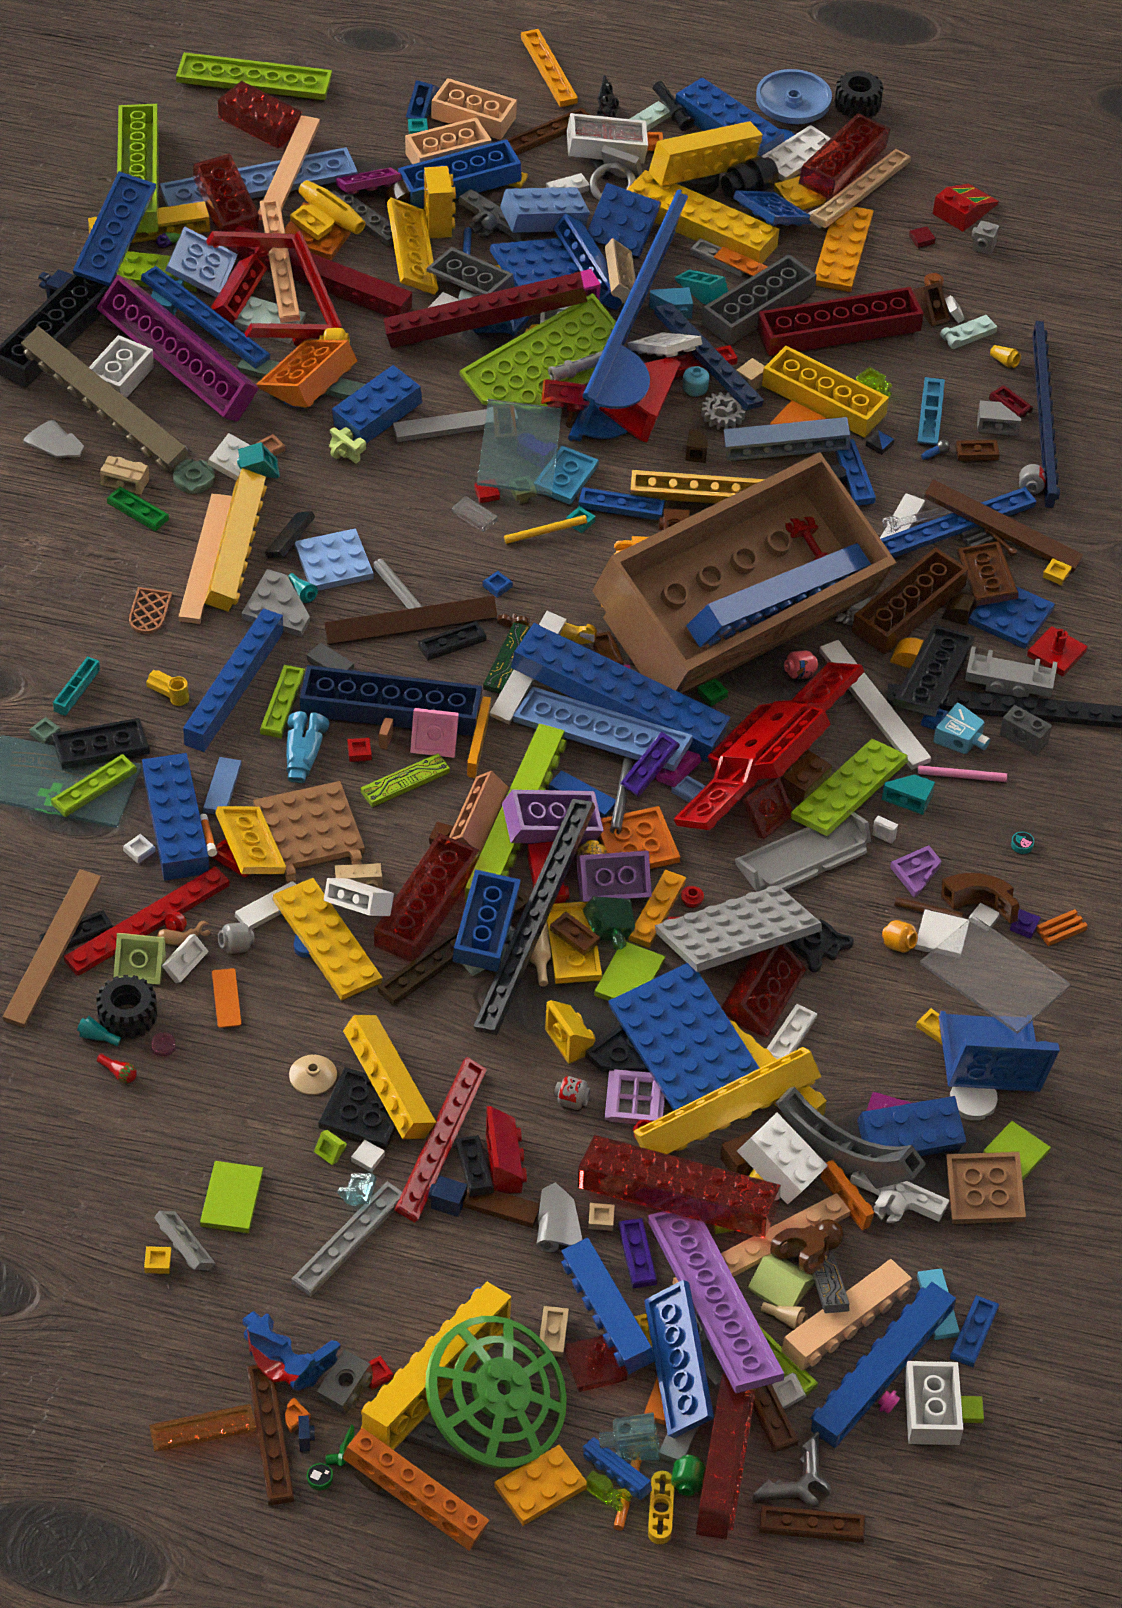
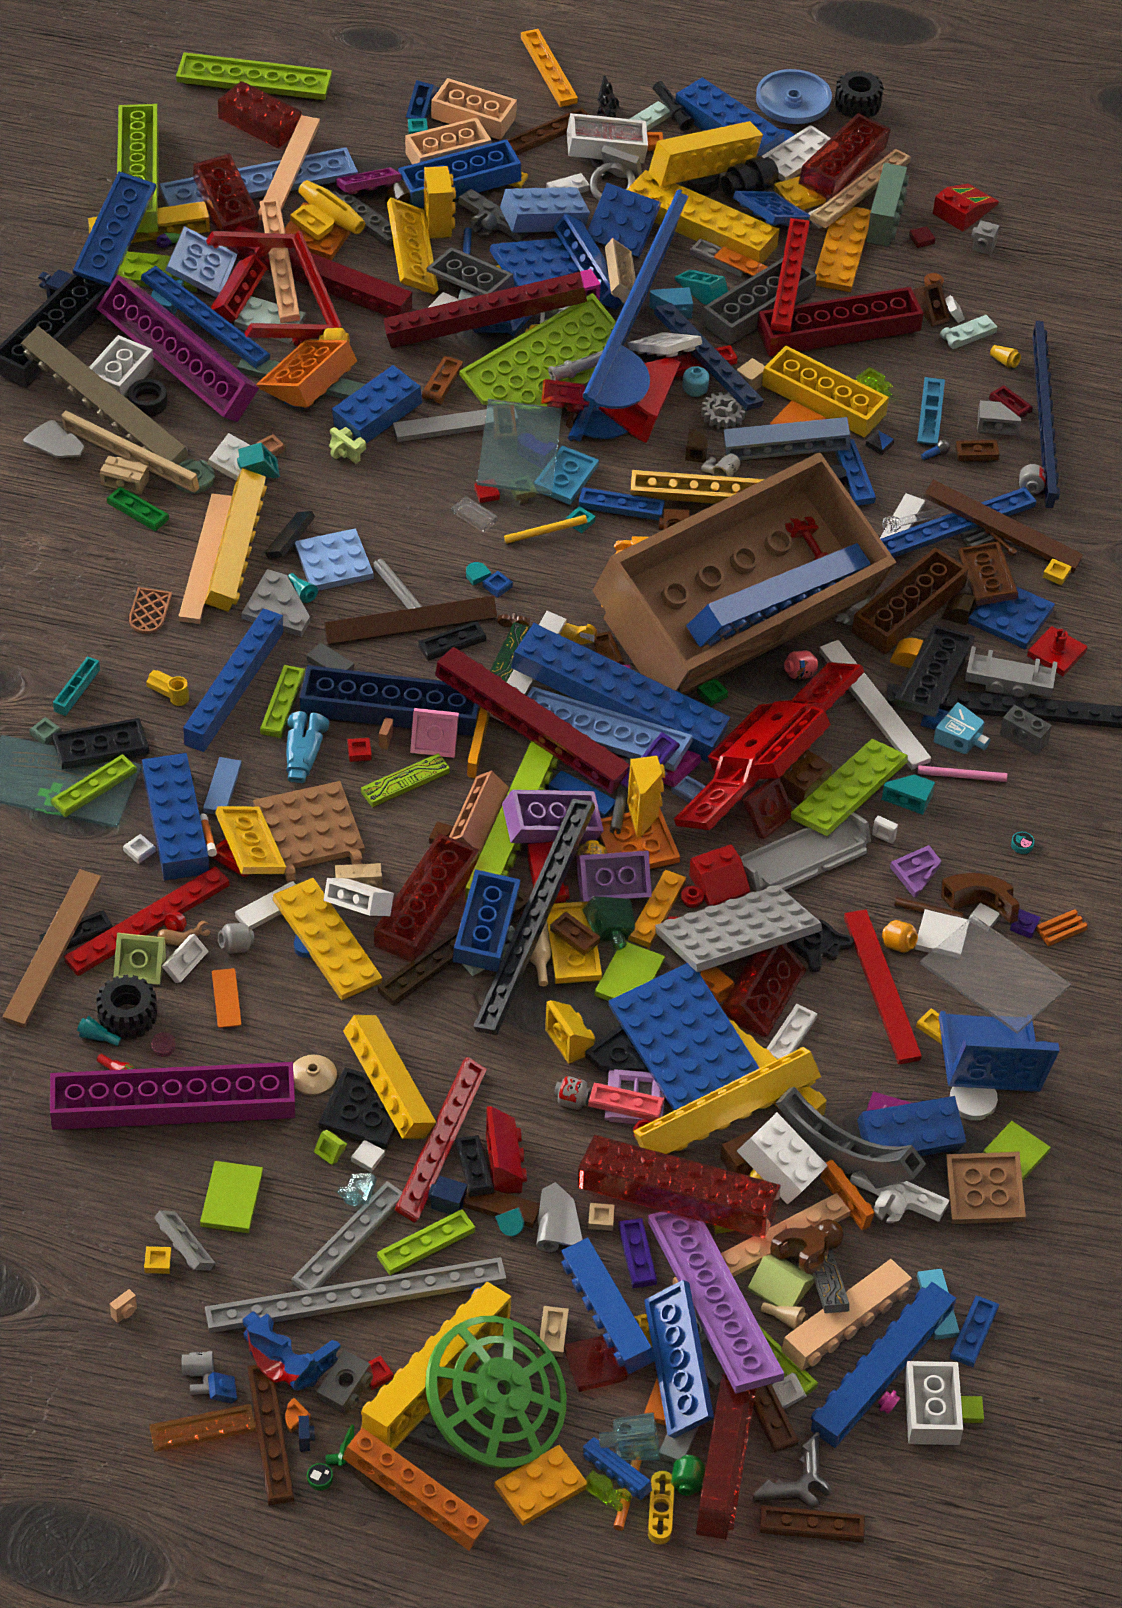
(123, 1306): none -> light nougat plate
(130, 451): none -> tan tile
(149, 386): none -> black tyre
(172, 1095): none -> magenta brick
(197, 1365): none -> light grey piece
(222, 1387): none -> blue plate
(358, 1294): none -> light grey plate
(425, 1242): none -> lime plate
(442, 379): none -> dark orange plate
(477, 572): none -> teal tile
(511, 1222): none -> teal tile
(532, 720): none -> dark red brick
(625, 1102): none -> coral tile
(645, 792): none -> yellow slope
(718, 983): none -> orange leg
(719, 875): none -> red slope
(725, 467): none -> light grey piece
(790, 275): none -> red tile
(882, 987): none -> red tile
(888, 204): none -> sand green brick

